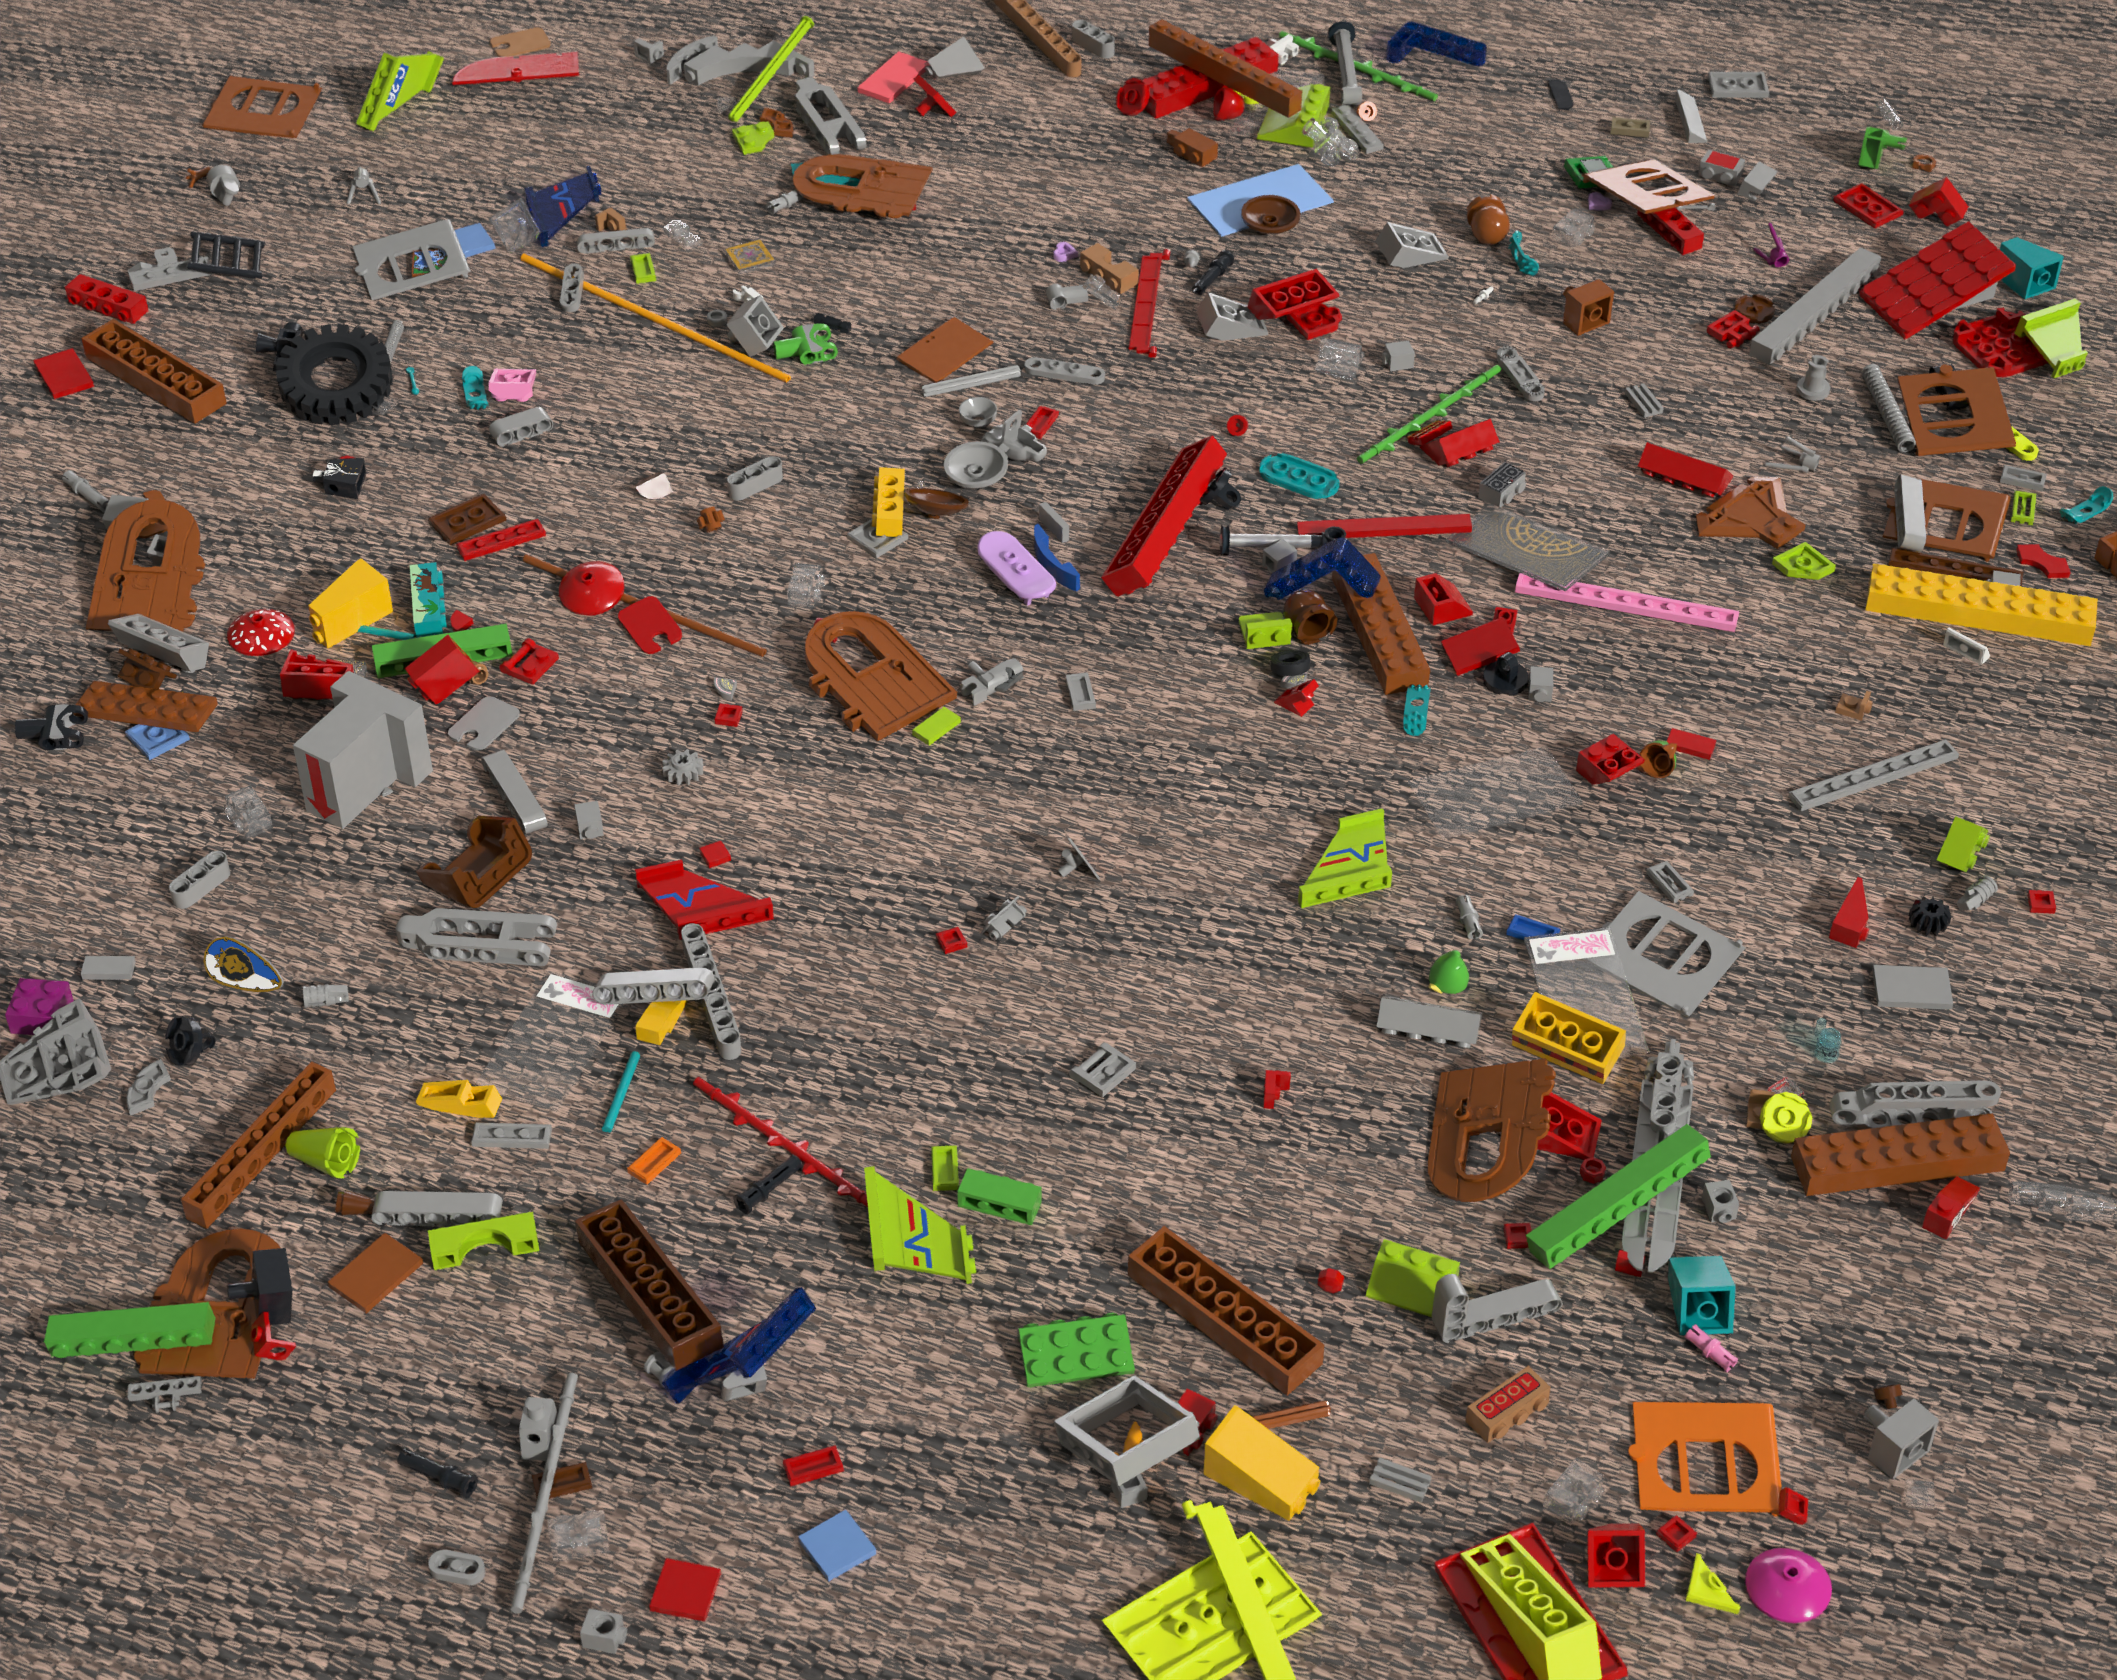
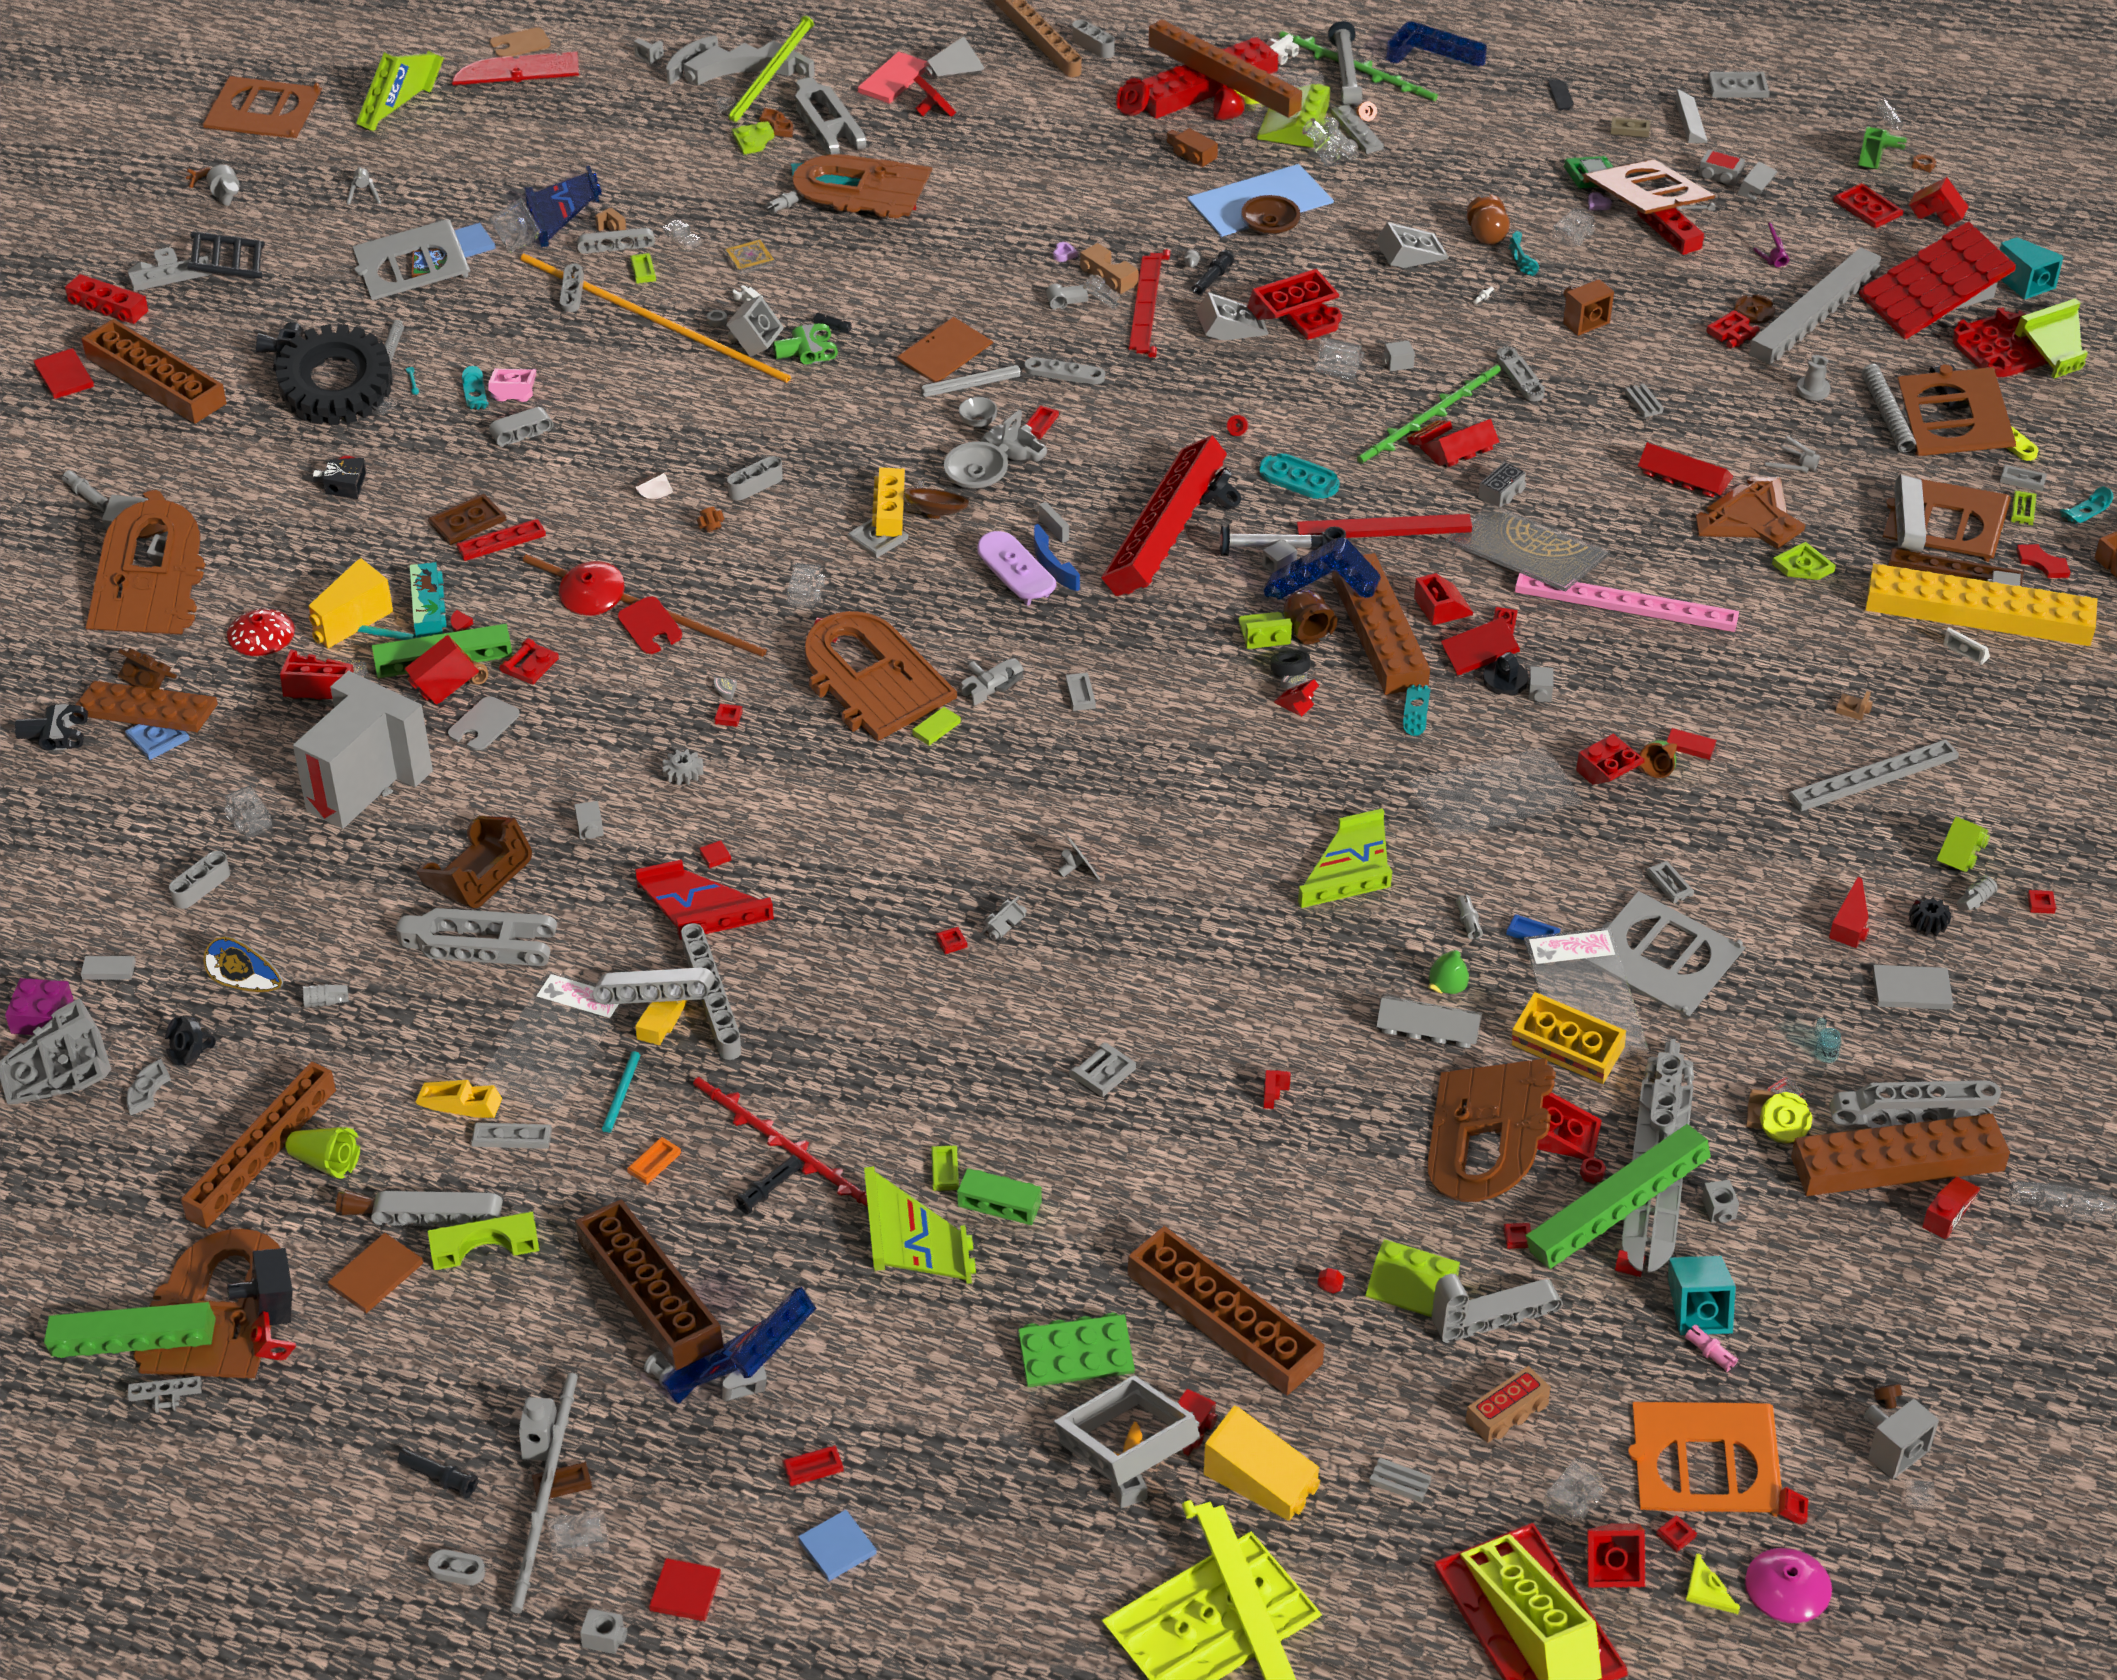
(161, 641): light grey slope -> none
(515, 791): light grey beam -> none
(1294, 1414): dark orange axle -> none

